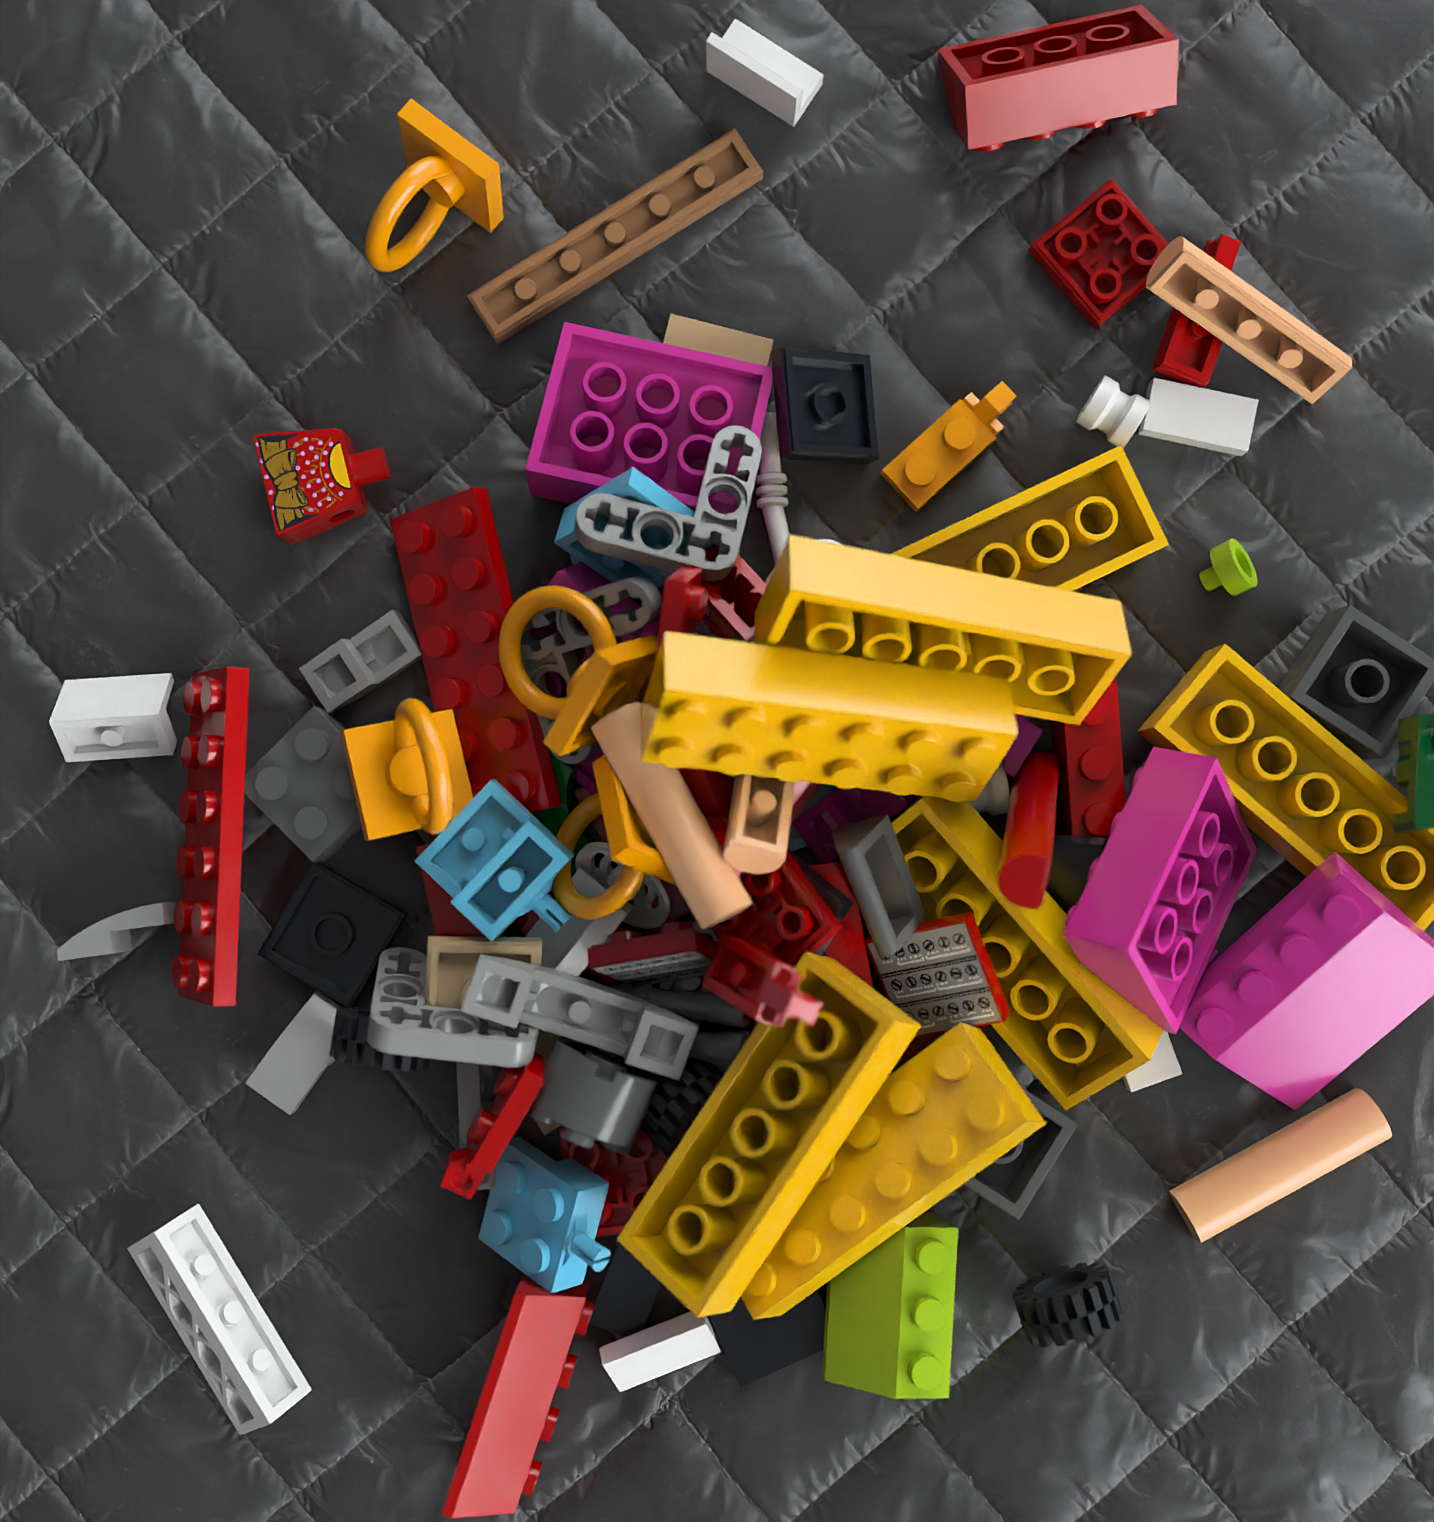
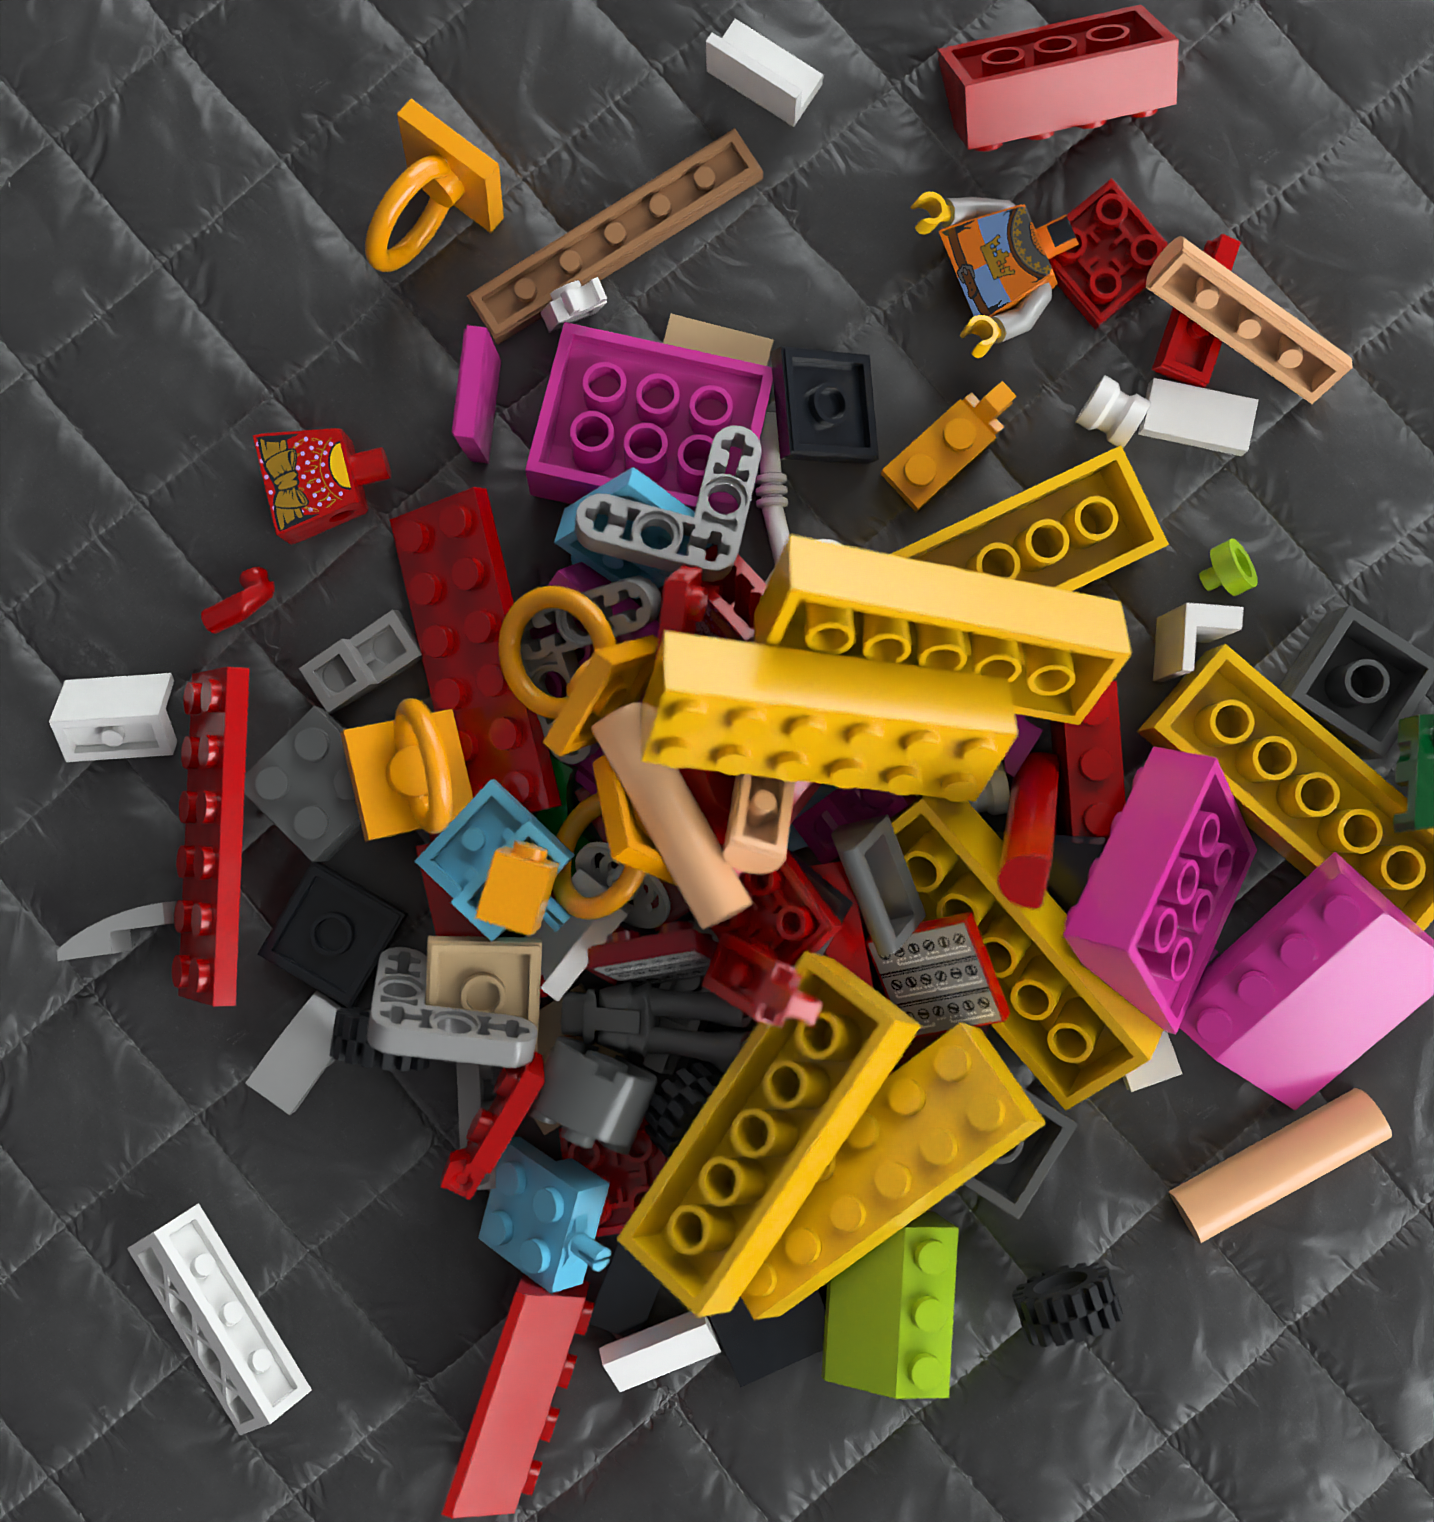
(241, 605): none -> red arm
(476, 394): none -> dark pink tile
(518, 888): none -> light orange brick
(573, 303): none -> white plate
(582, 1011): light grey slope -> none
(997, 261): none -> torso
(1184, 627): none -> white panel

